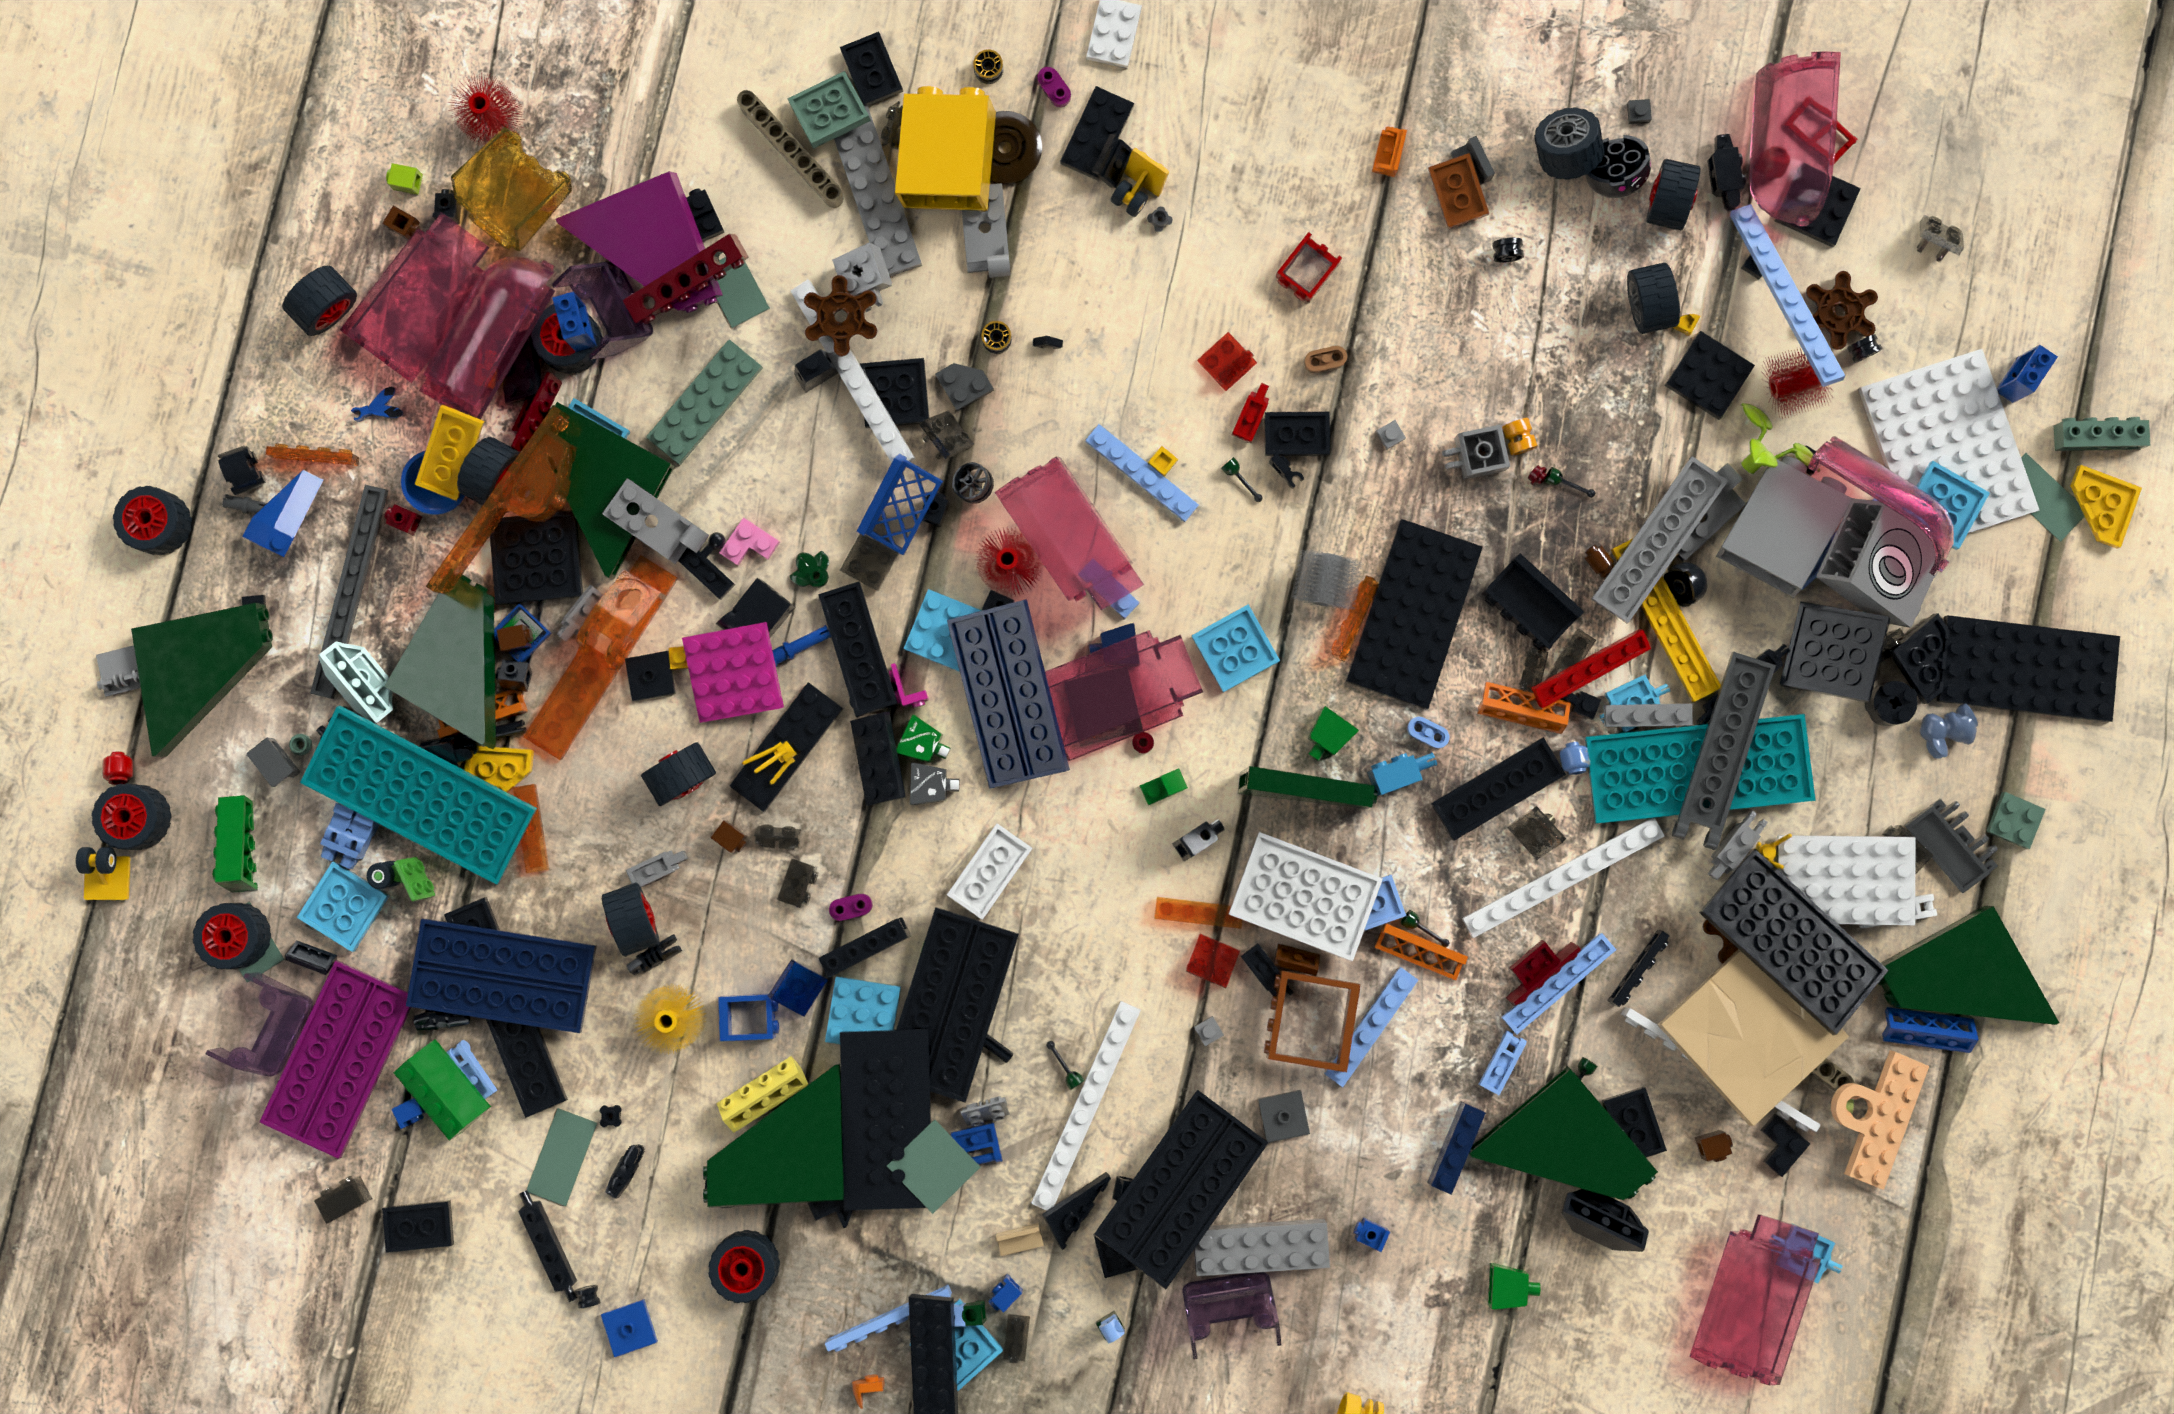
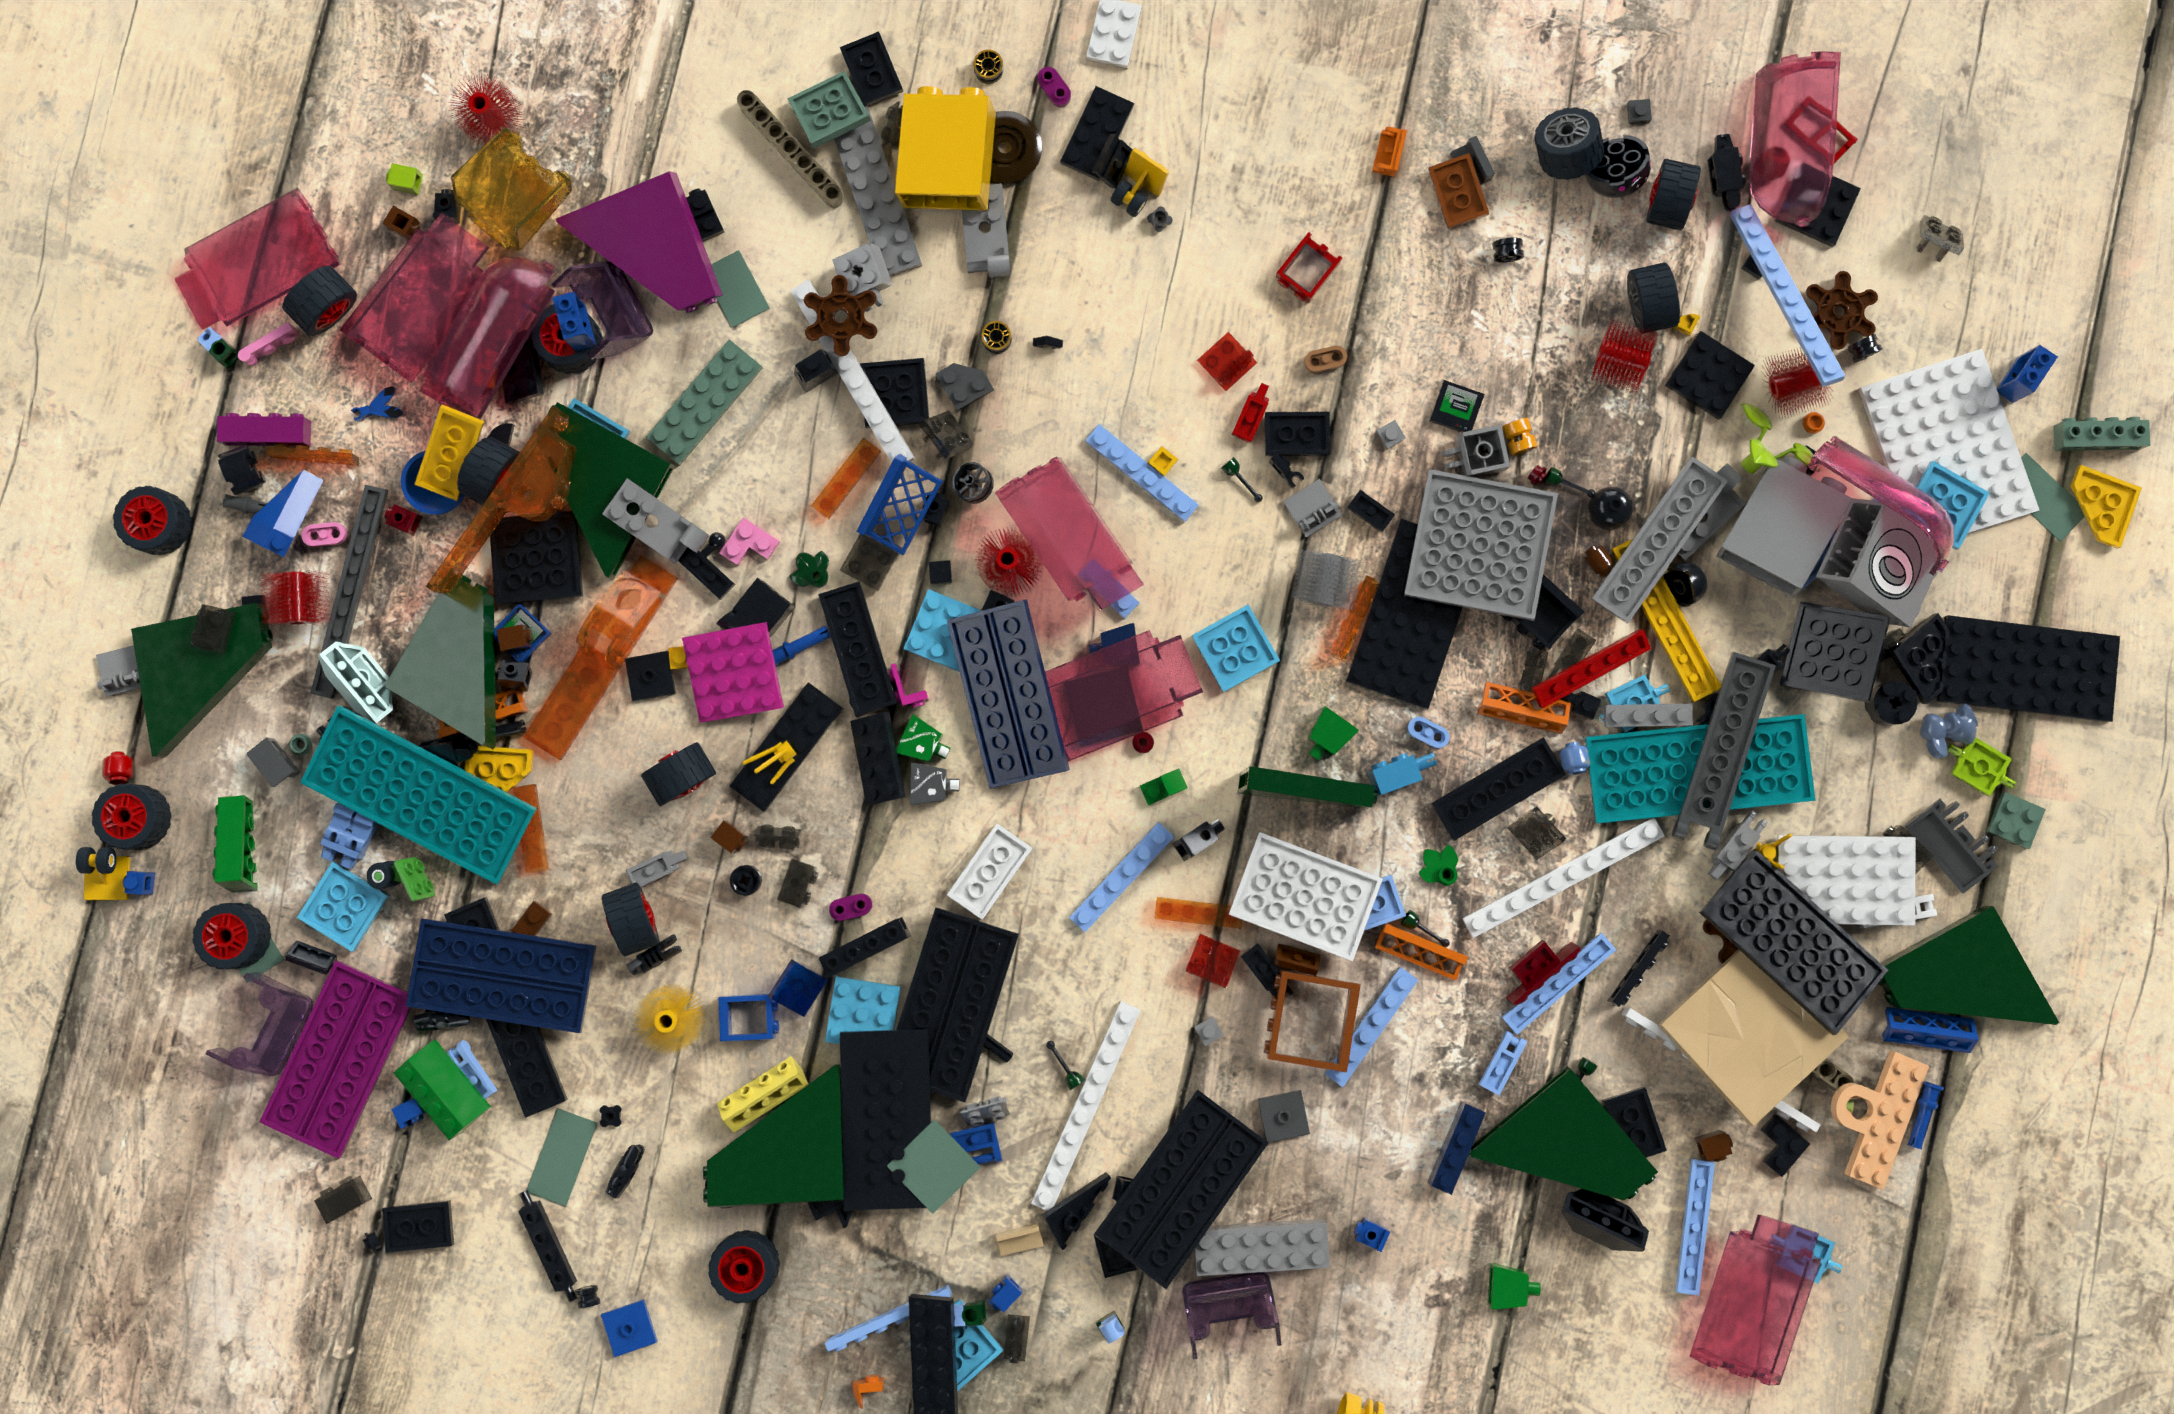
(135, 882): none -> blue brick
(213, 629): none -> clear smoke bracket
(218, 347): none -> dark green leg
(254, 260): none -> clear pink panel
(263, 430): none -> magenta brick
(267, 344): none -> bright pink plate
(296, 598): none -> red piece
(325, 534): none -> bright pink plate
(372, 1241): none -> black plate
(503, 433): none -> black tile
(532, 920): none -> reddish brown plate
(535, 411): dark red bracket -> none
(579, 612): light grey hinge -> none
(638, 302): dark red brick -> none
(748, 871): none -> black wheel
(846, 478): none -> clear orange plate
(940, 572): none -> black tile
(1121, 877): none -> light blue plate
(1312, 508): none -> light grey hinge
(1370, 511): none -> black plate
(1437, 863): none -> green plate
(1456, 407): none -> tile
(1481, 544): none -> light grey plate
(1610, 508): none -> black cylinder
(1625, 356): none -> red piece
(1694, 1227): none -> light blue plate
(1813, 422): none -> orange plate
(1927, 1104): none -> blue pin
(1981, 766): none -> lime plate

